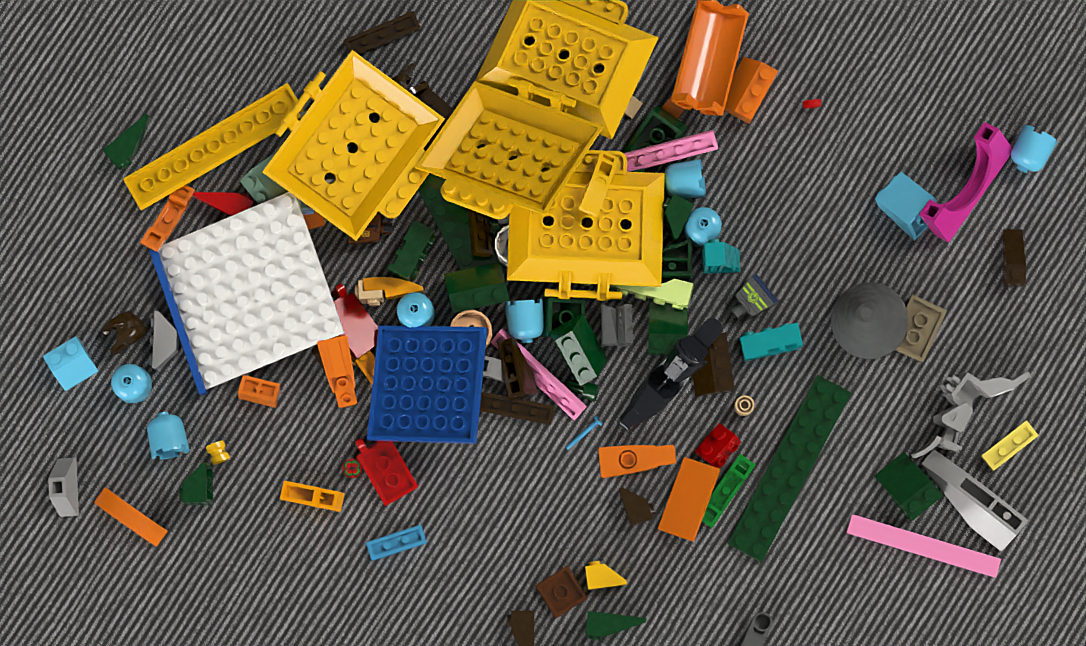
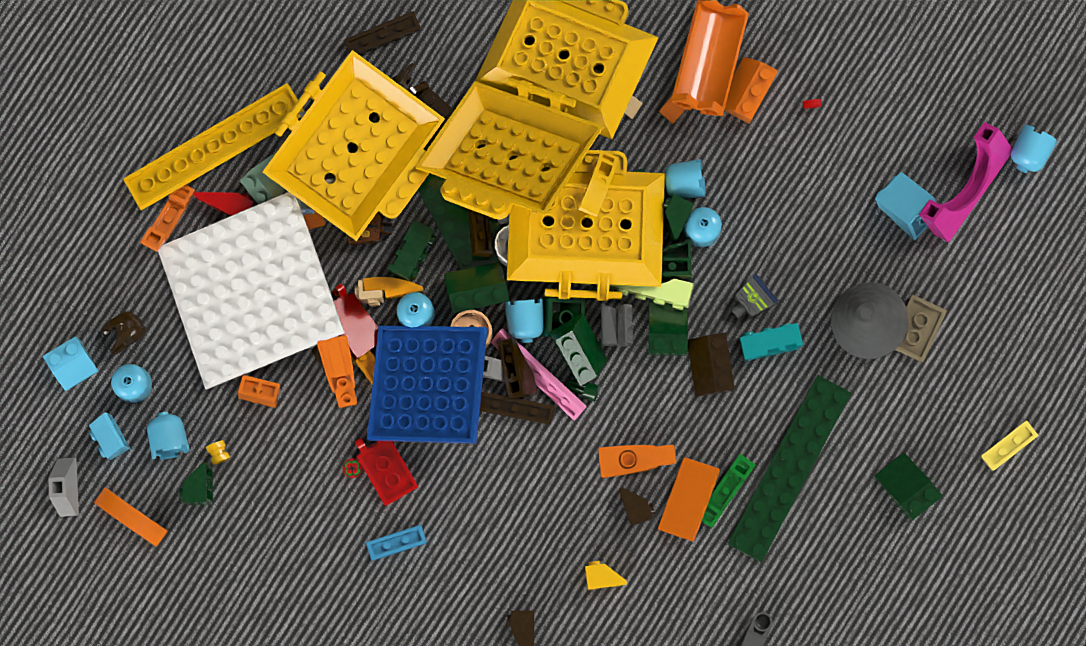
(109, 436): none -> medium azure slope
(125, 146): dark green slope -> none
(160, 269): blue tile -> none
(164, 341): light grey slope -> none
(312, 496): light orange slope -> none
(561, 591): reddish brown tile -> none
(584, 432): dark azure piece -> none
(605, 624): dark green slope -> none
(656, 129): dark green slope -> none
(670, 375): black piece -> none
(671, 151): bright pink tile -> none
(718, 446): red bracket -> none
(720, 258): teal wedge -> none
(744, 405): tan wheel -> none
(923, 546): bright pink tile -> none
(961, 395): light grey piece -> none
(975, 503): light grey wedge -> none
(1013, 258): dark brown slope -> none

